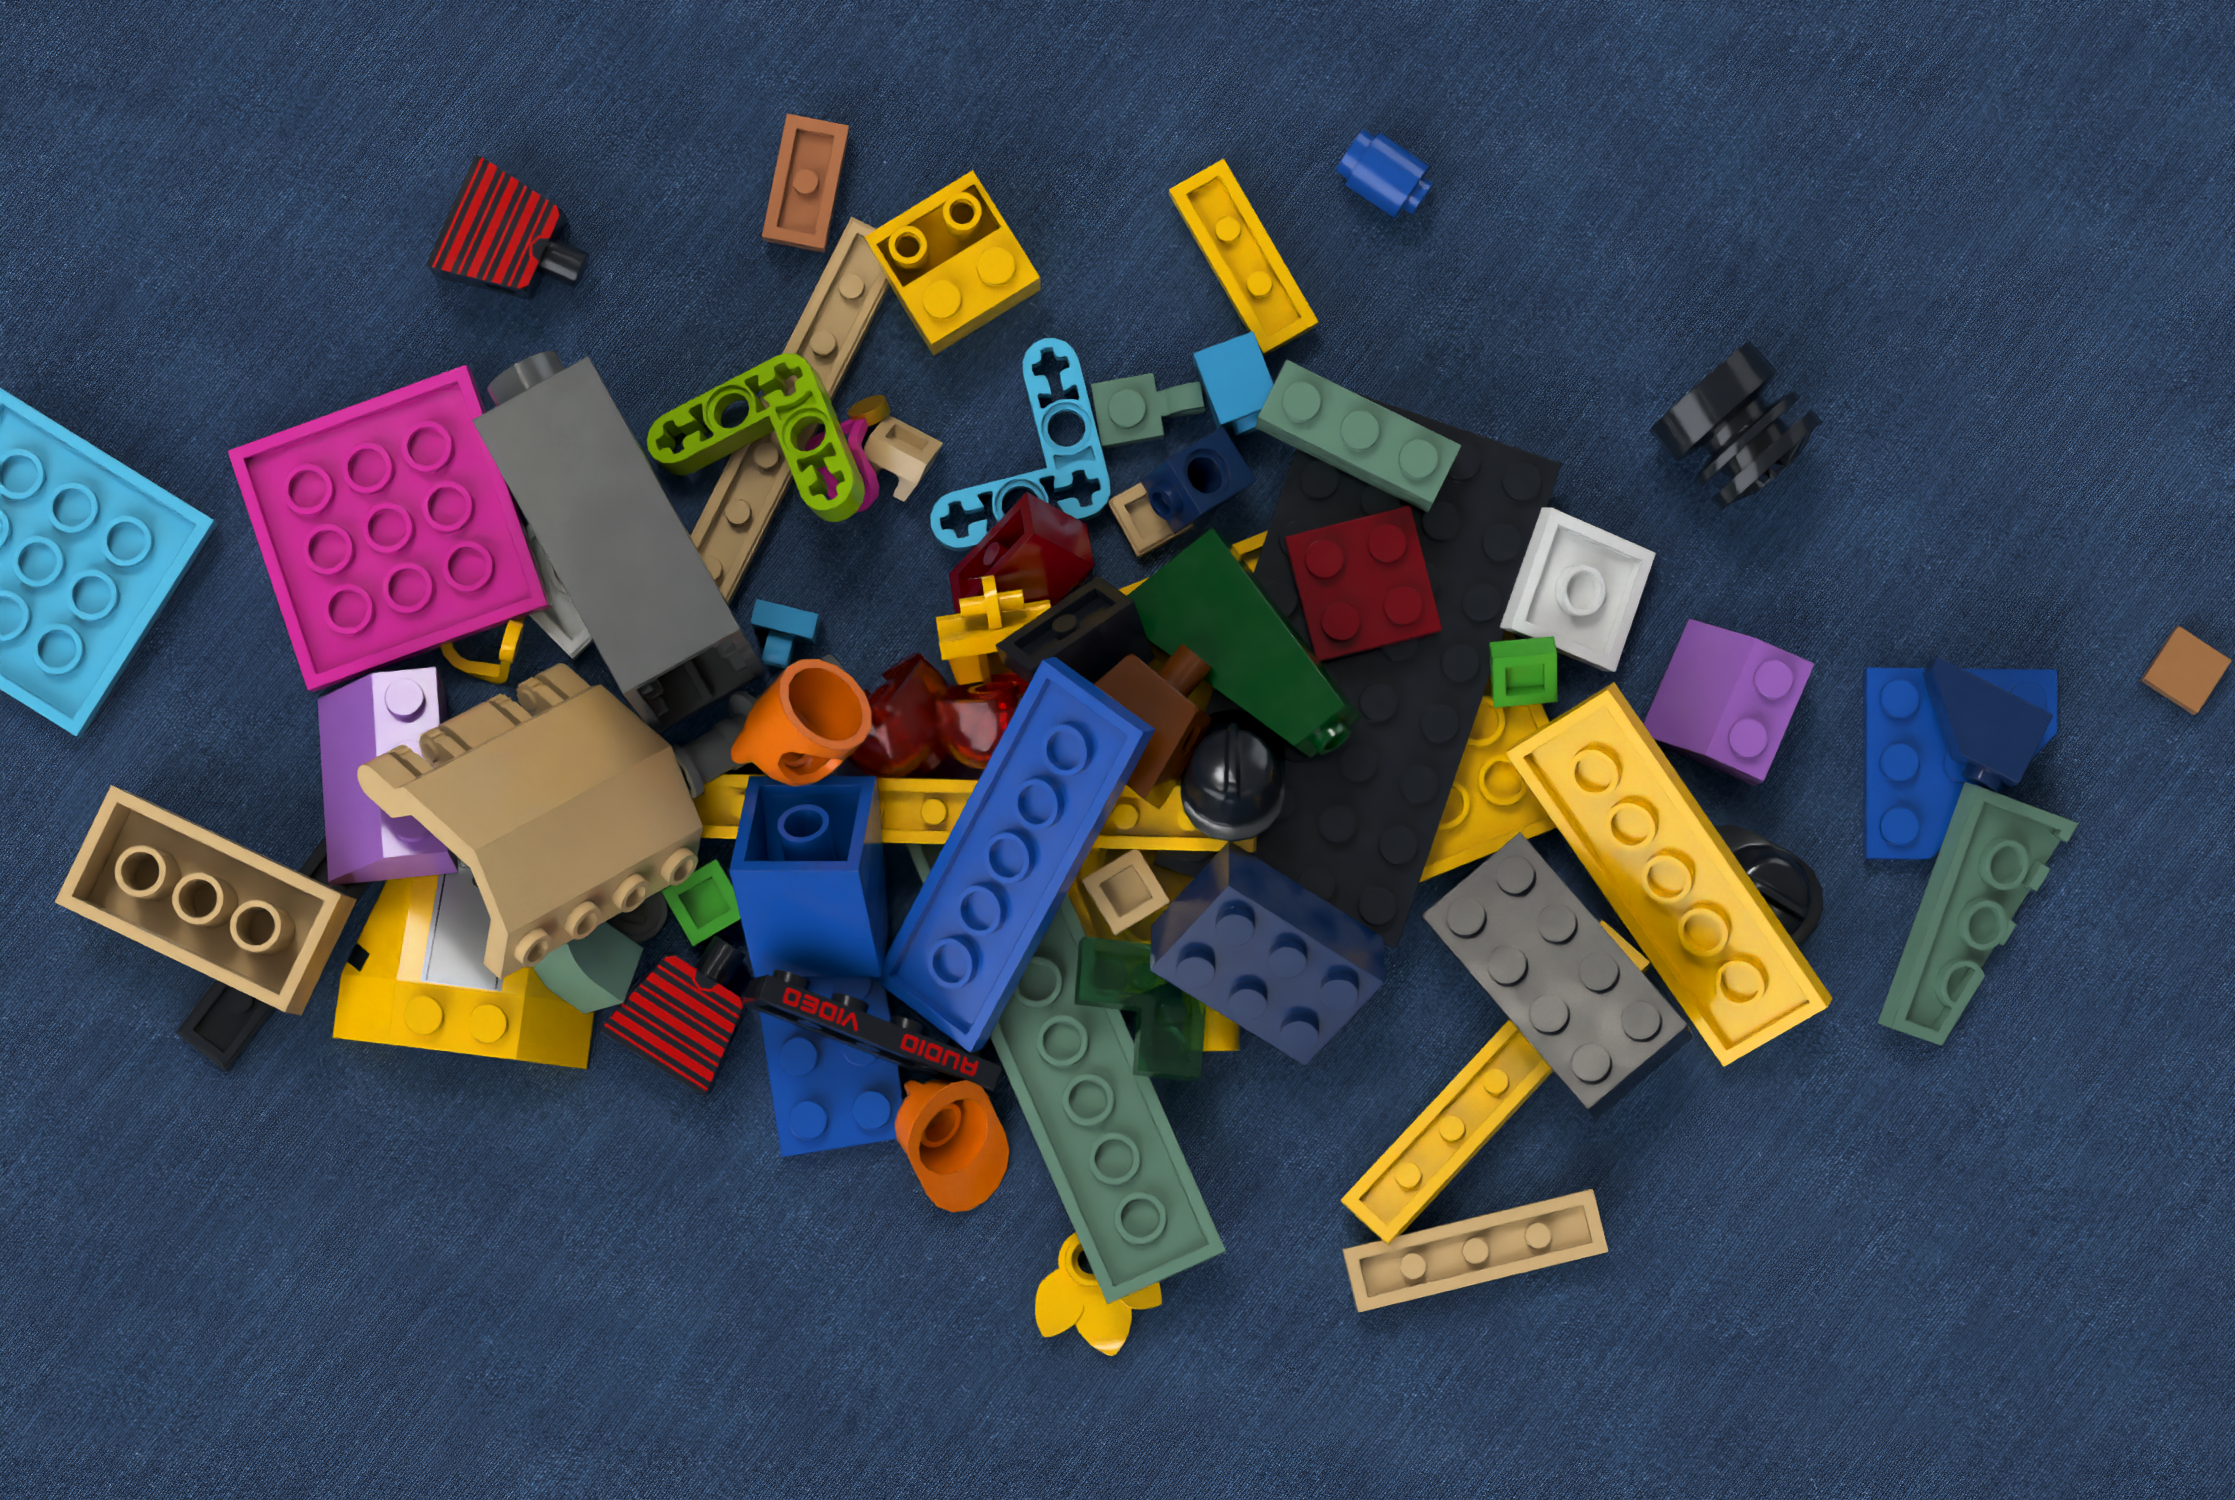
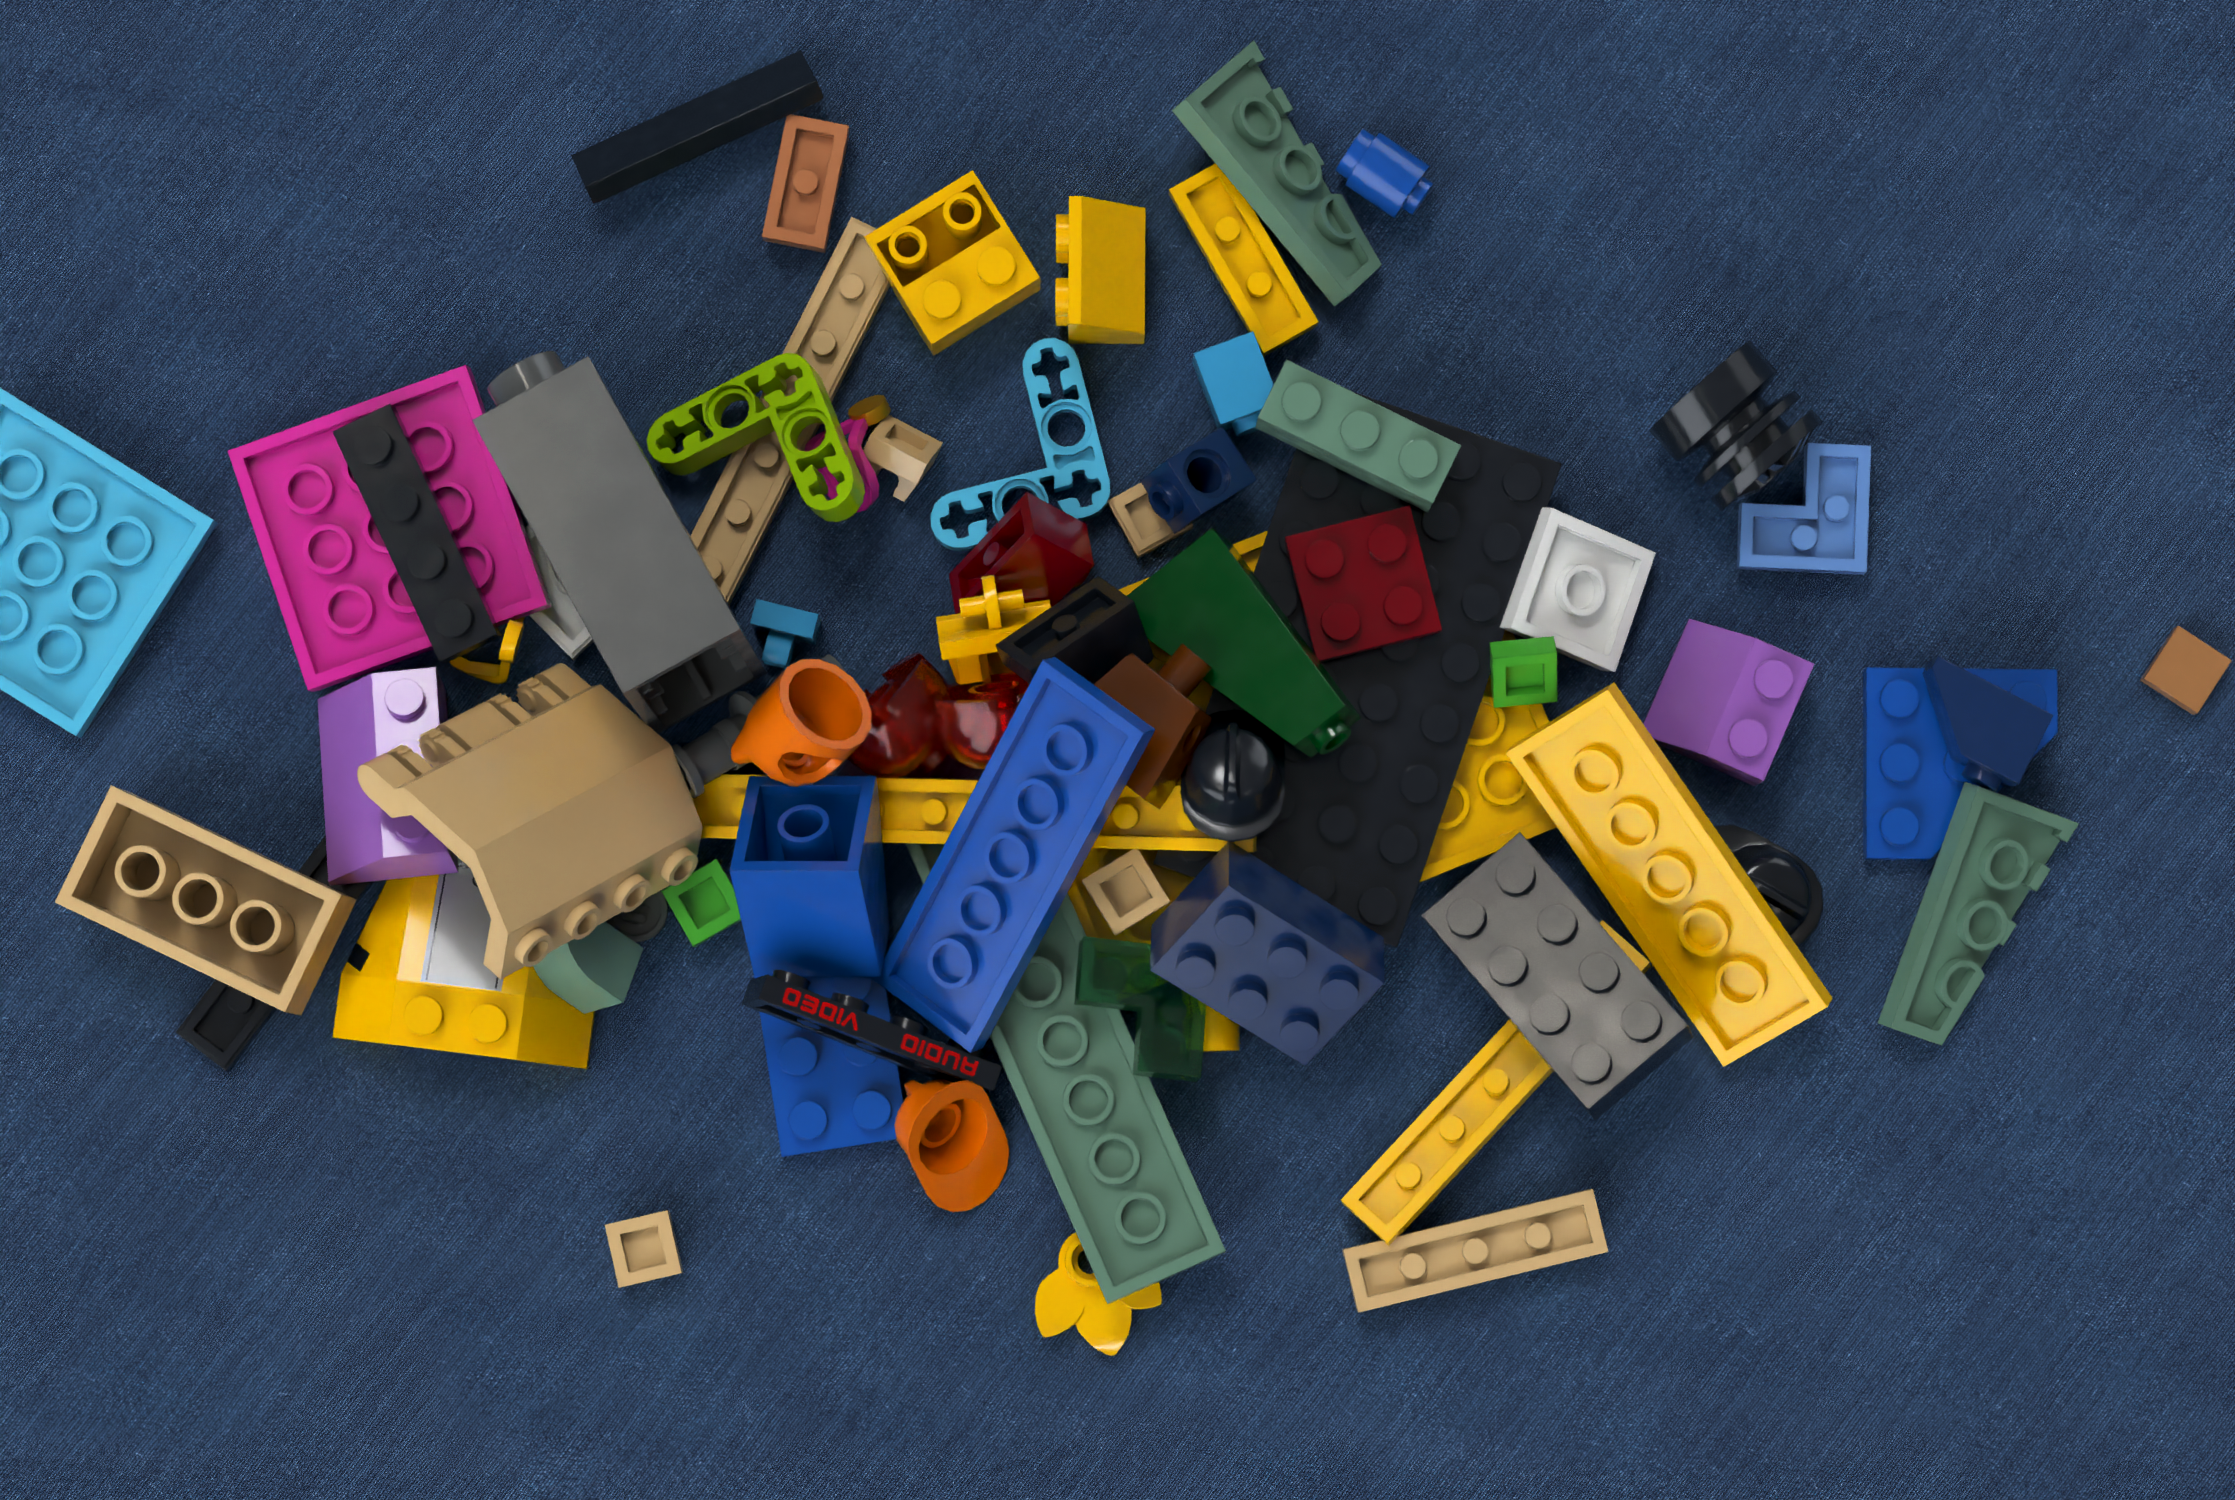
(417, 533): none -> black plate
(504, 237): torso -> none
(644, 1248): none -> tan plate
(684, 1016): torso -> none
(697, 127): none -> black tile
(1106, 272): none -> yellow slope
(1133, 409): sand green plate -> none
(1258, 150): none -> sand green wing
(1825, 531): none -> medium blue plate

